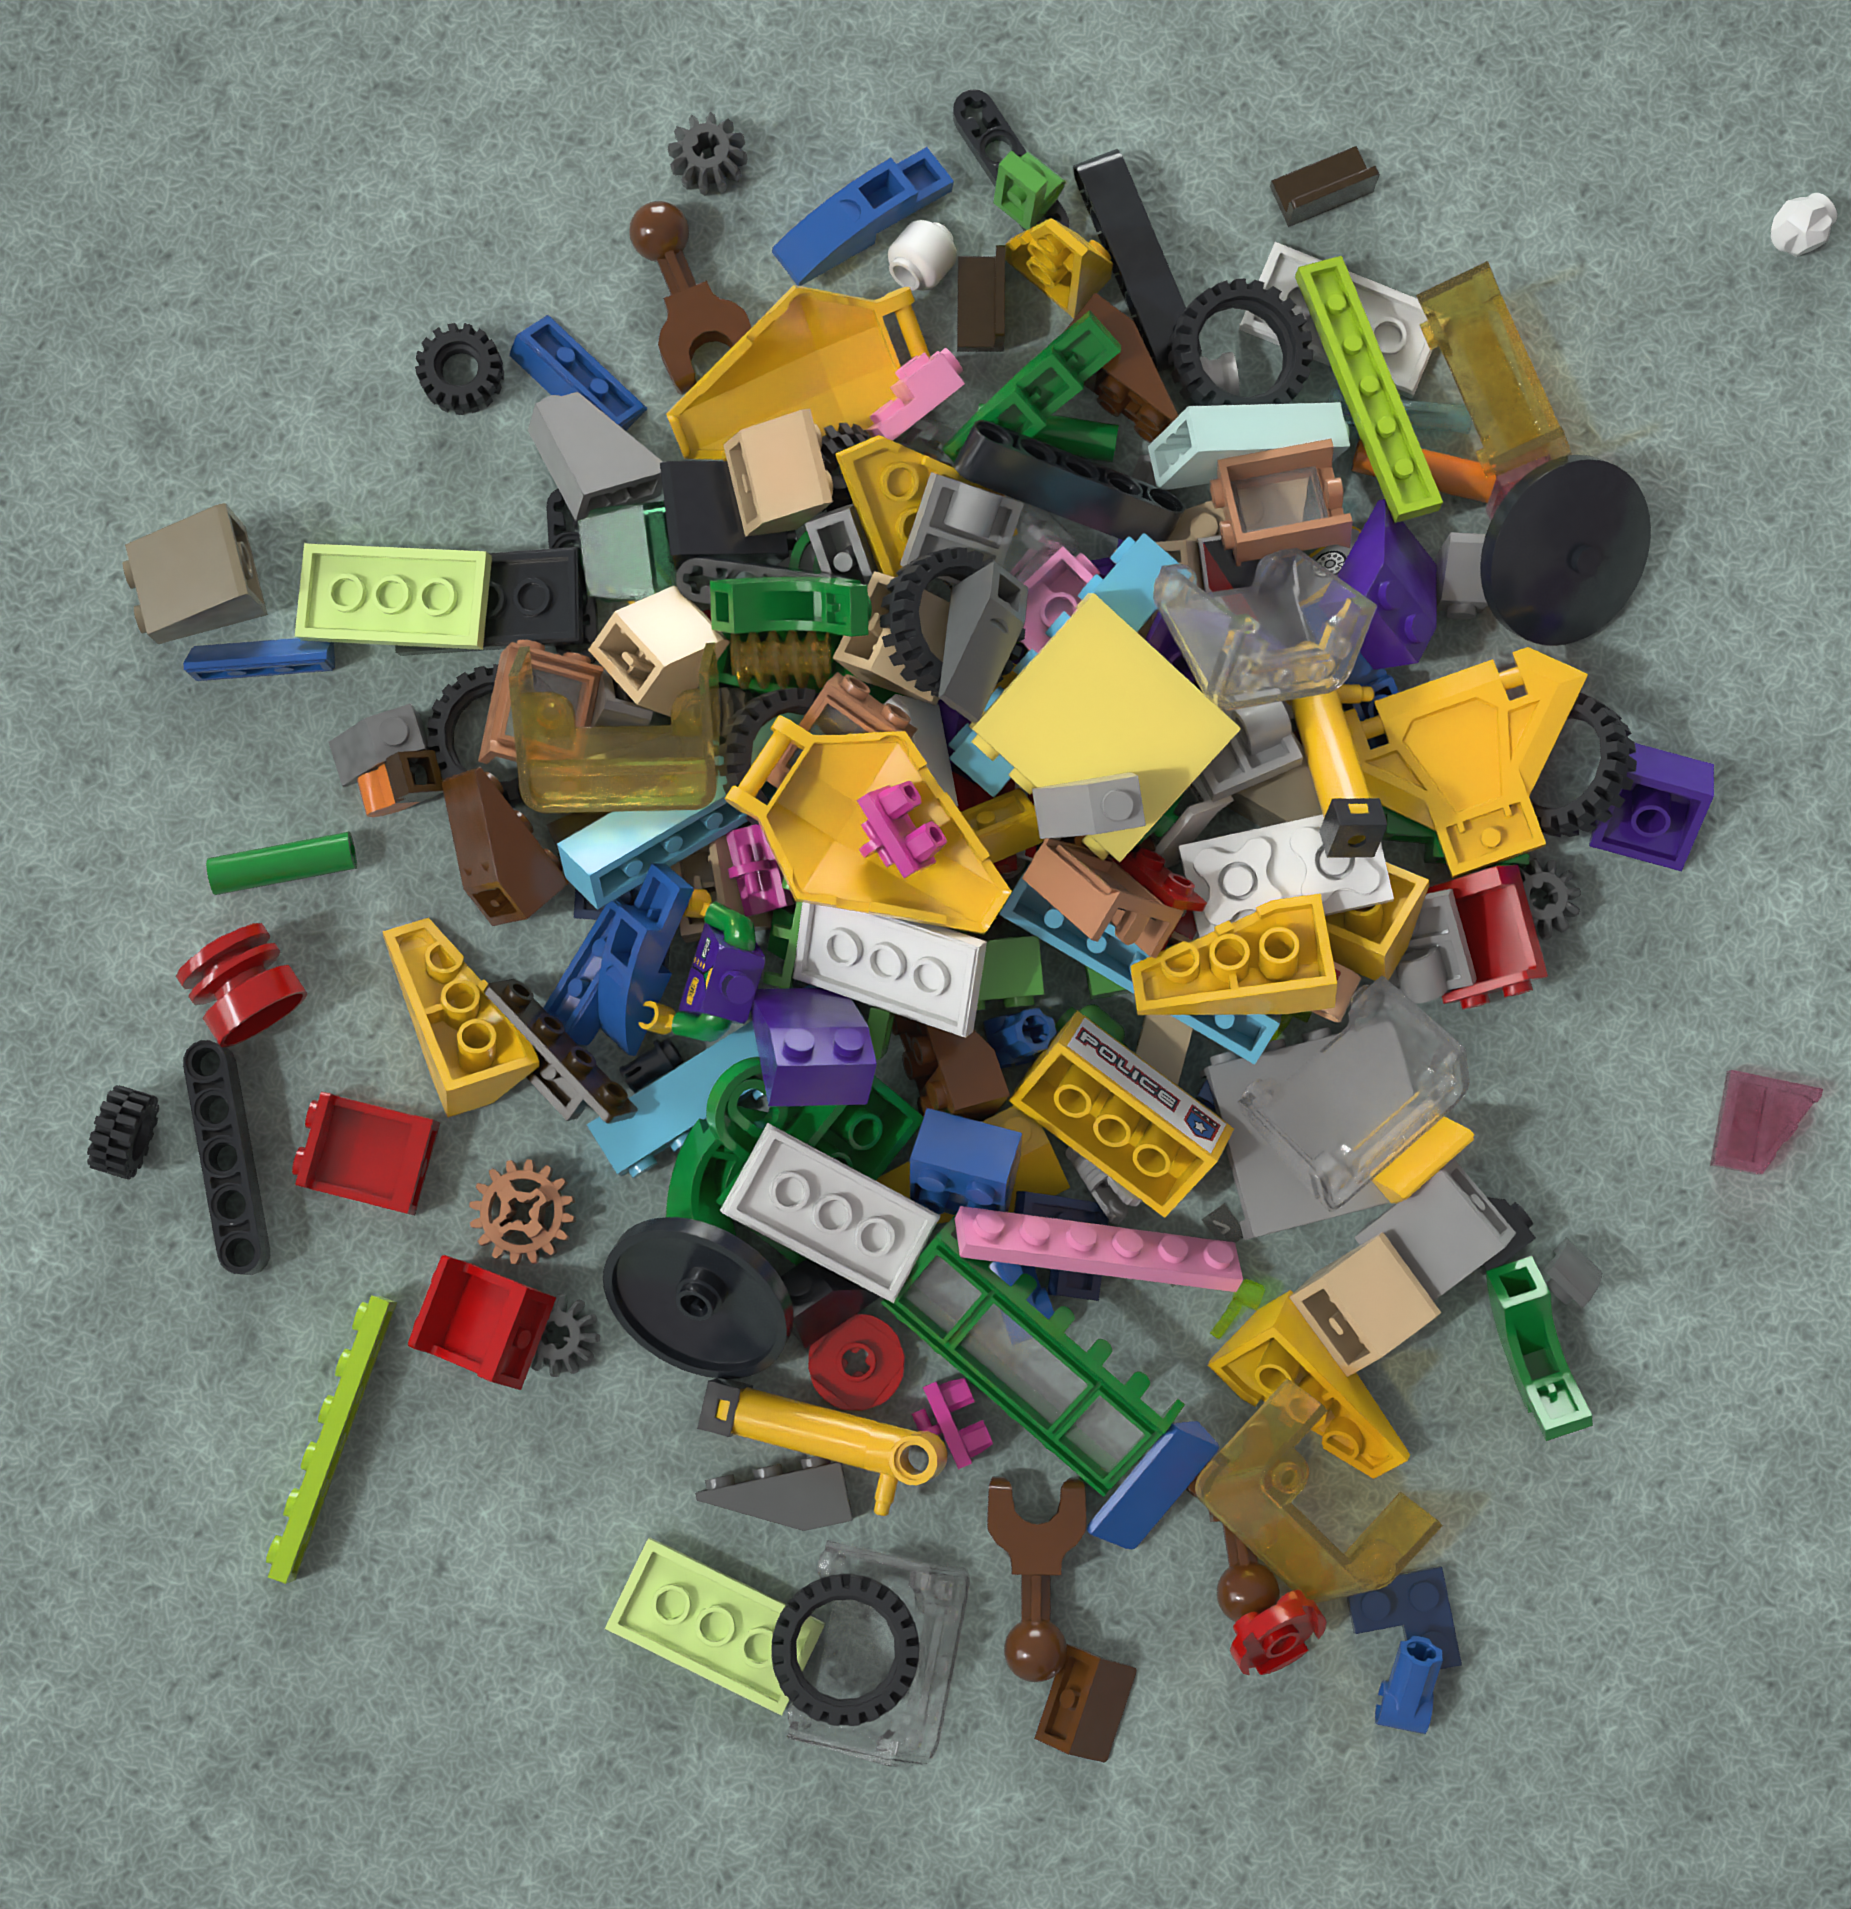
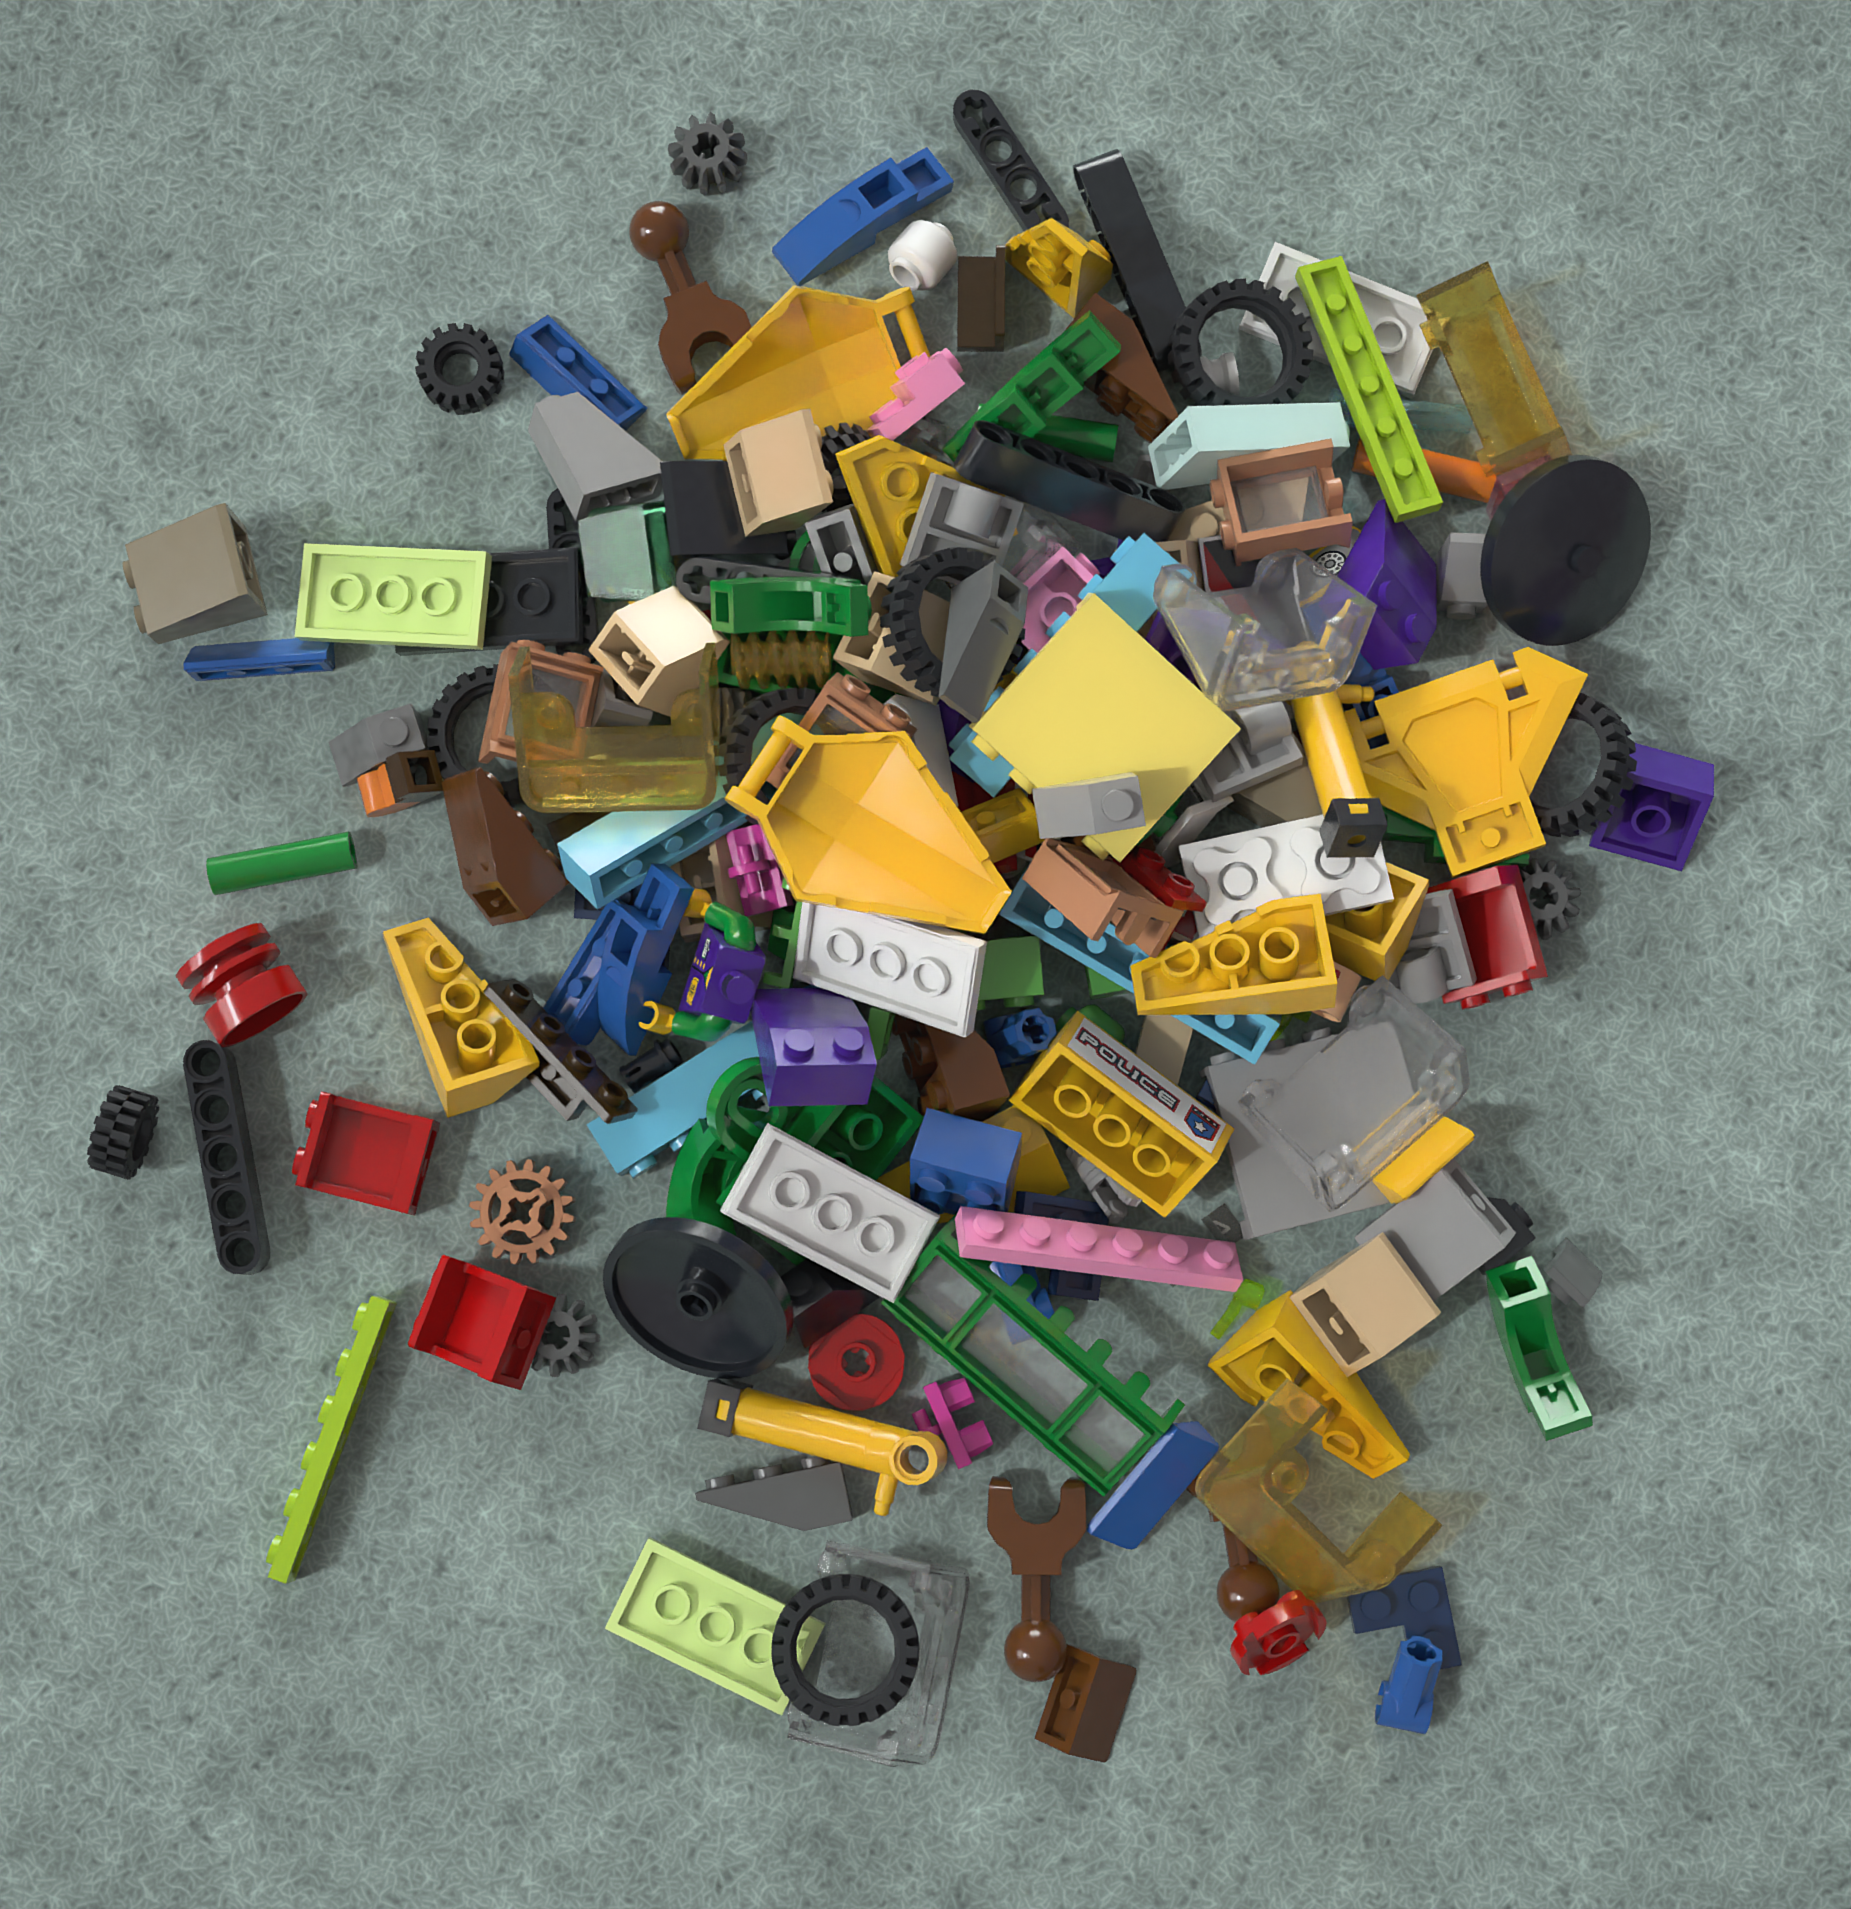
(893, 831): dark pink hips -> none
(1026, 188): bright green plate -> none
(1323, 186): dark brown panel -> none
(1757, 1119): clear pink wing -> none
(1803, 224): white rock -> none

